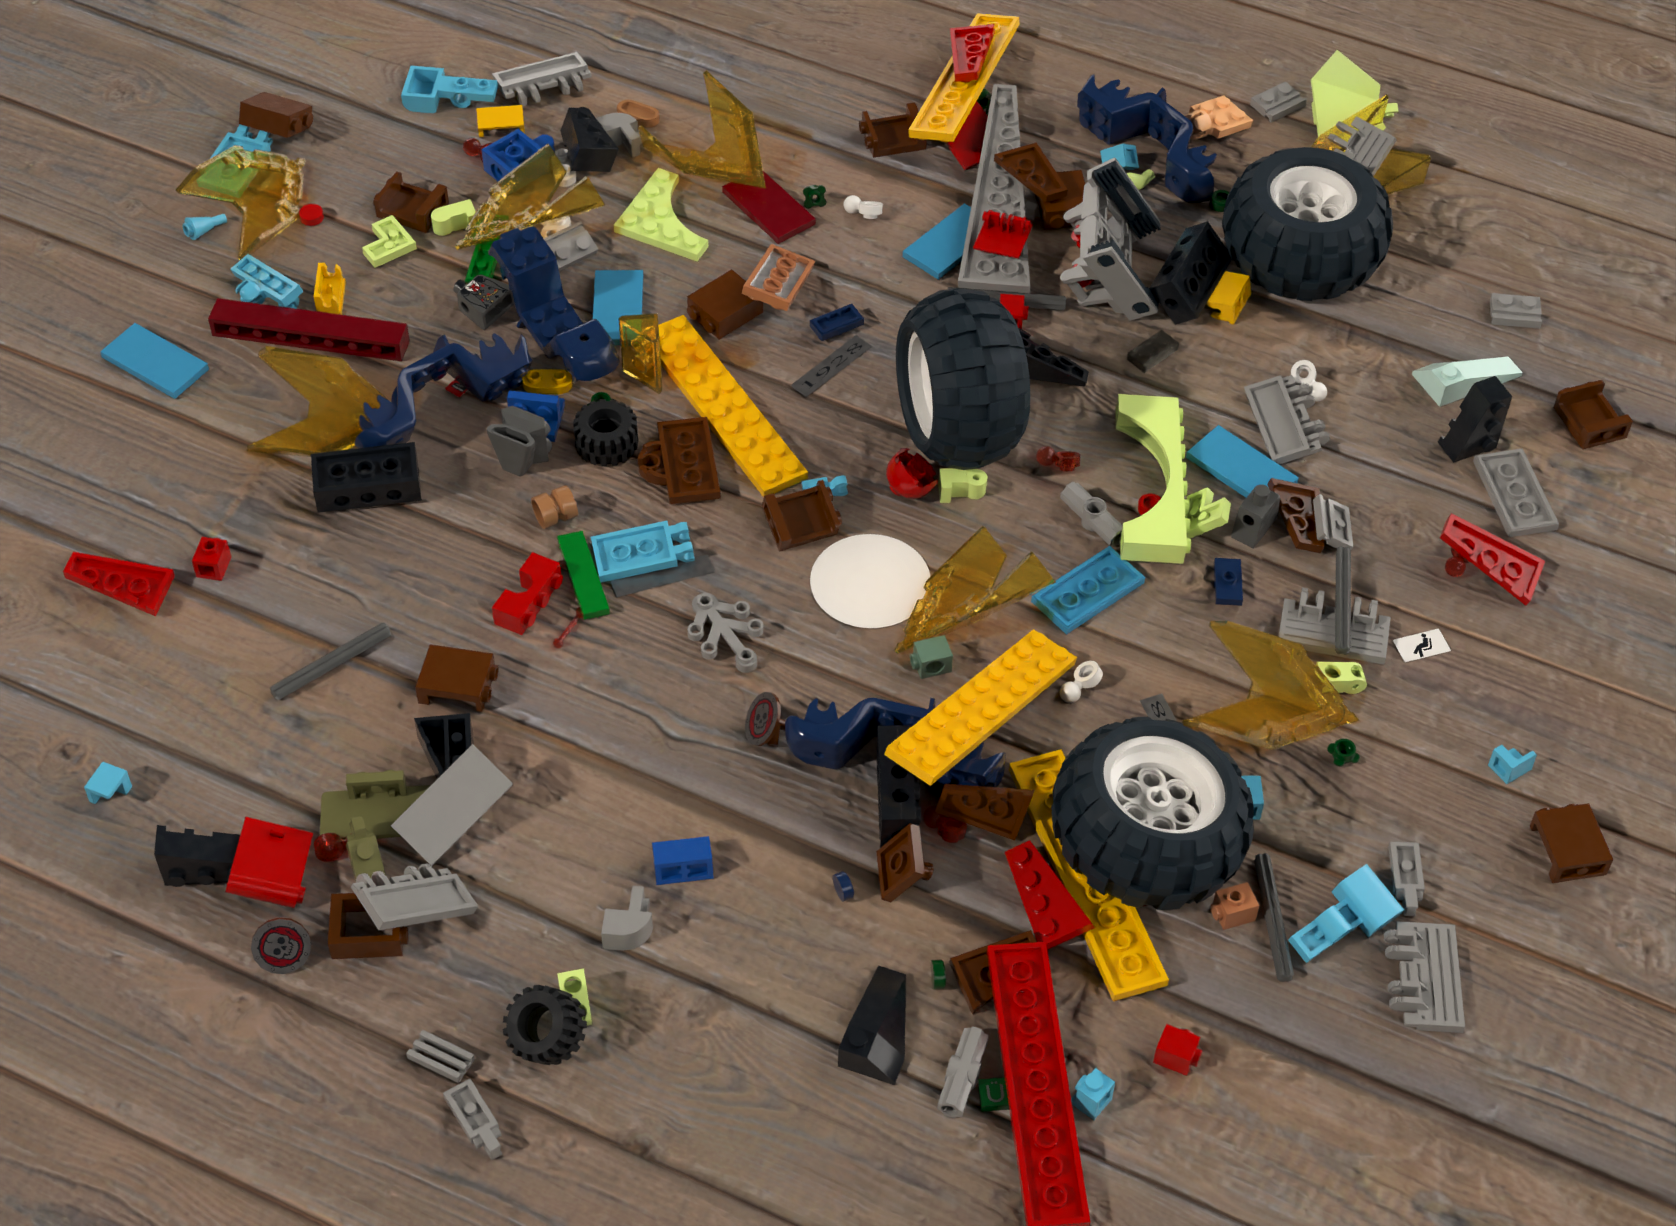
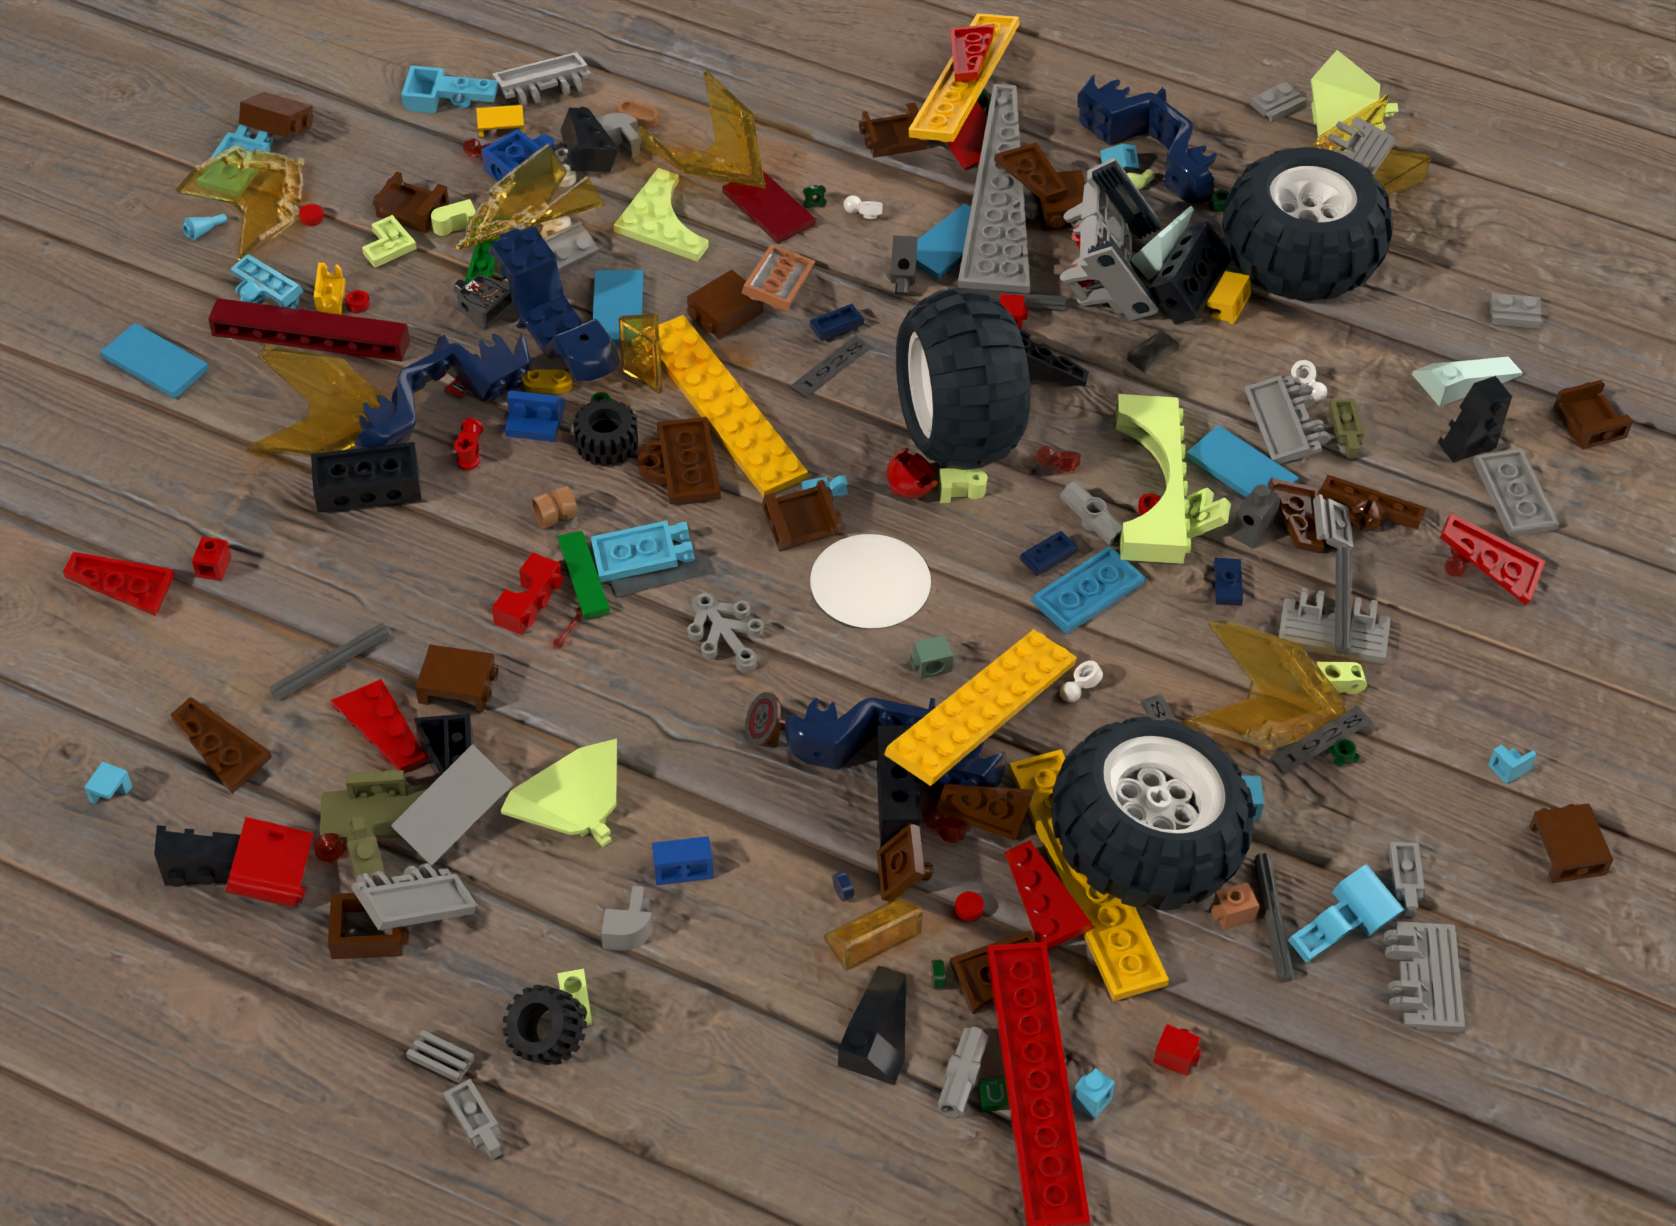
(222, 746): none -> reddish brown wing
(281, 945): shield -> none
(357, 301): none -> red tile
(381, 723): none -> red wing
(468, 444): none -> red connector
(520, 440): dark grey piece -> none
(571, 793): none -> yellowish green panel
(875, 932): none -> clear yellow slope
(903, 257): none -> dark grey torso
(964, 590): clear yellow windscreen -> none
(969, 906): none -> red tile
(1003, 235): red hinge -> none
(1048, 553): none -> dark blue plate
(1155, 253): none -> light aqua wedge
(1217, 118): light nougat plate -> none
(1321, 739): none -> flat silver sticker
(1347, 425): none -> olive hinge
(1370, 505): none -> reddish brown plate
(1421, 645): white sticker -> none

